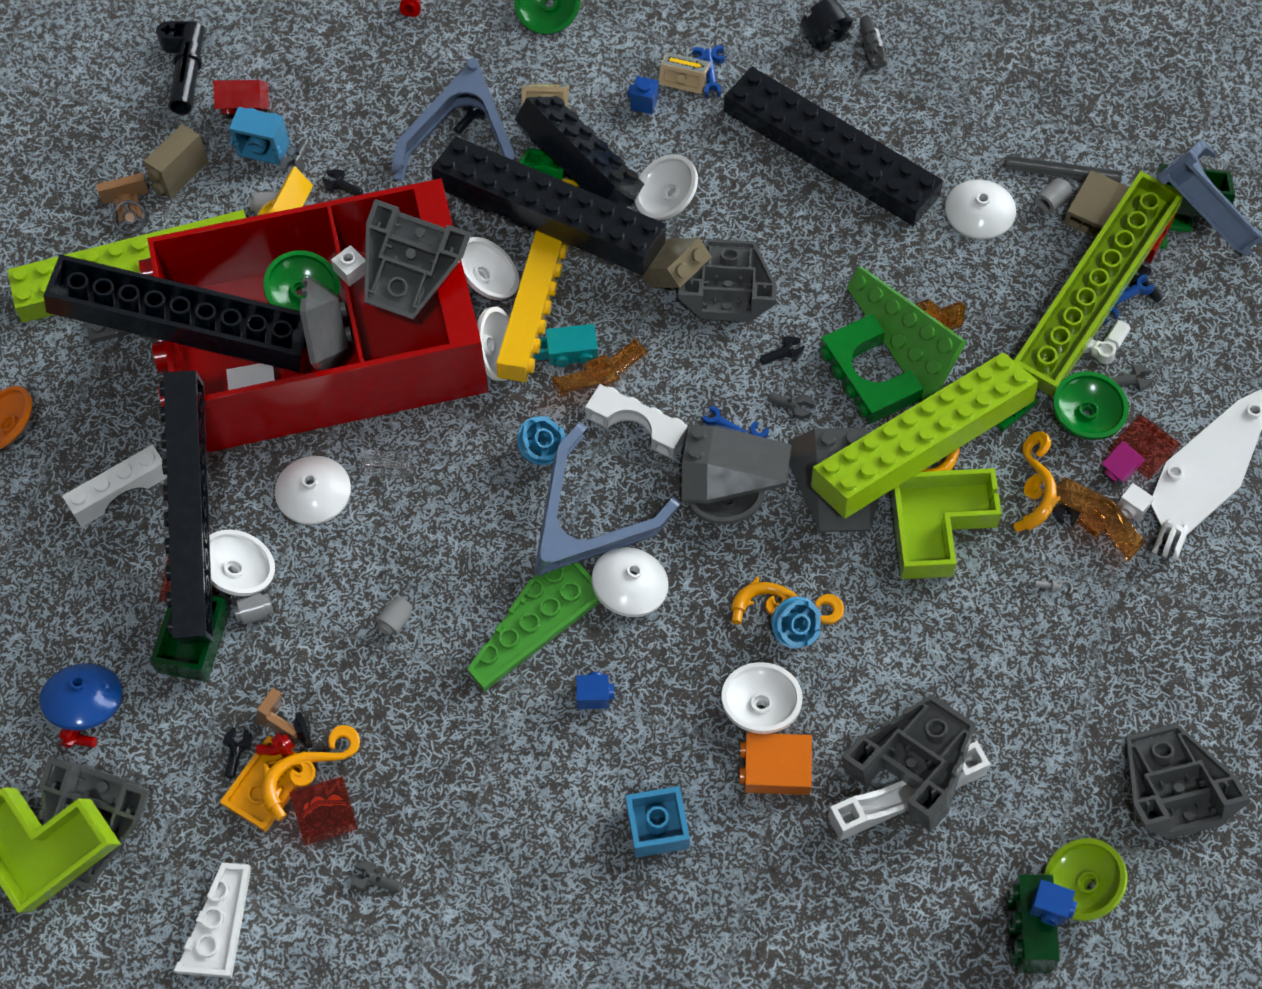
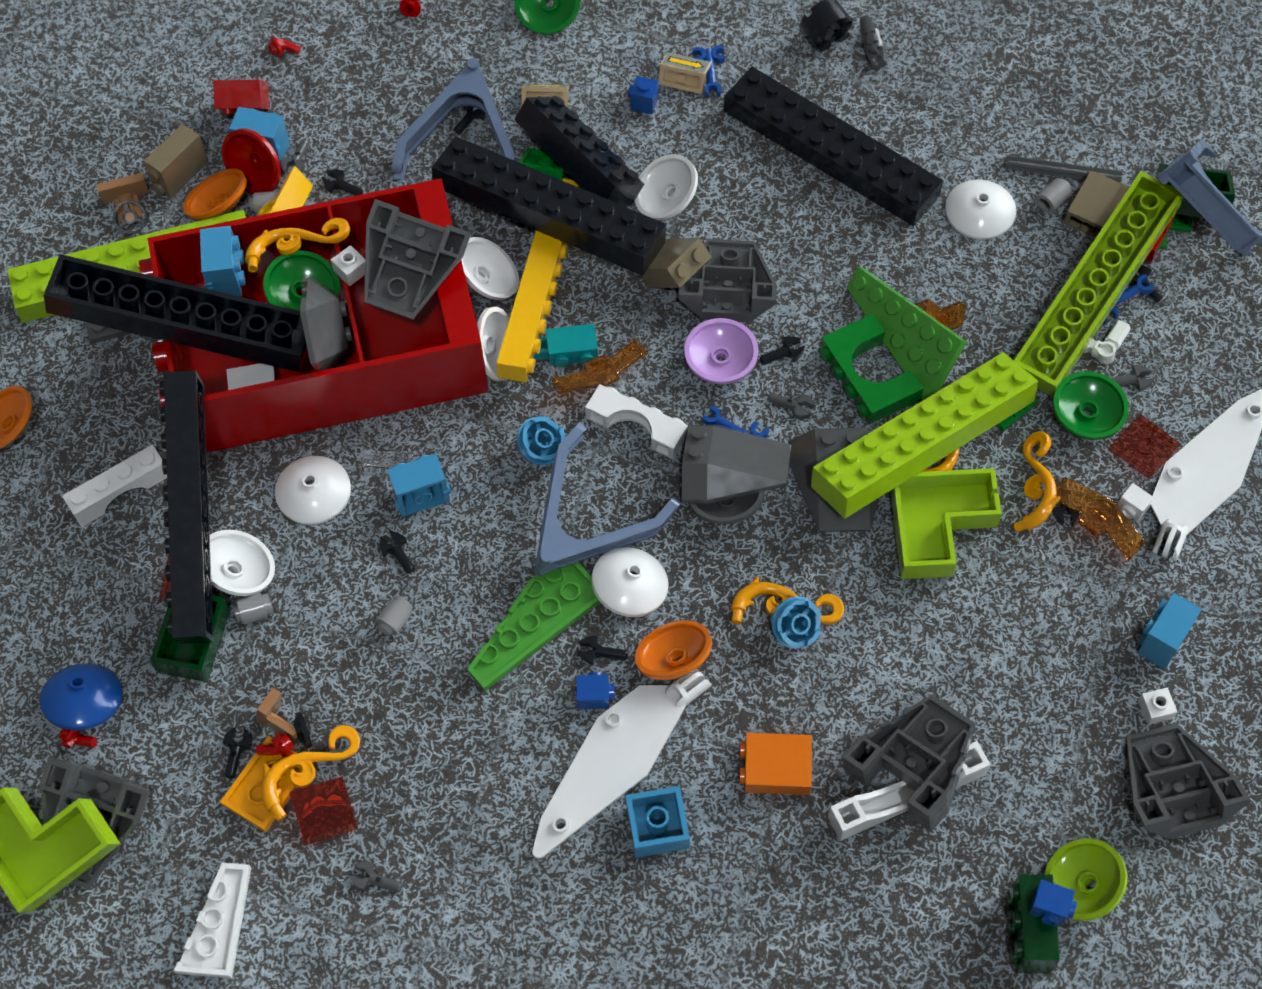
(185, 40): black piece -> none
(215, 195): none -> orange dish
(222, 260): none -> dark azure brick
(254, 157): none -> red dish
(277, 47): none -> red plate
(294, 243): none -> light orange plant
(397, 551): none -> black bar
(418, 485): none -> dark azure brick
(599, 651): none -> black bar
(615, 756): none -> white wing
(673, 650): none -> orange dish
(721, 339): none -> lavender dish
(766, 686): white dish -> none
(1053, 585): light grey hand -> none
(1122, 462): dark pink brick -> none
(1152, 711): none -> white plate
(1167, 630): none -> dark azure brick

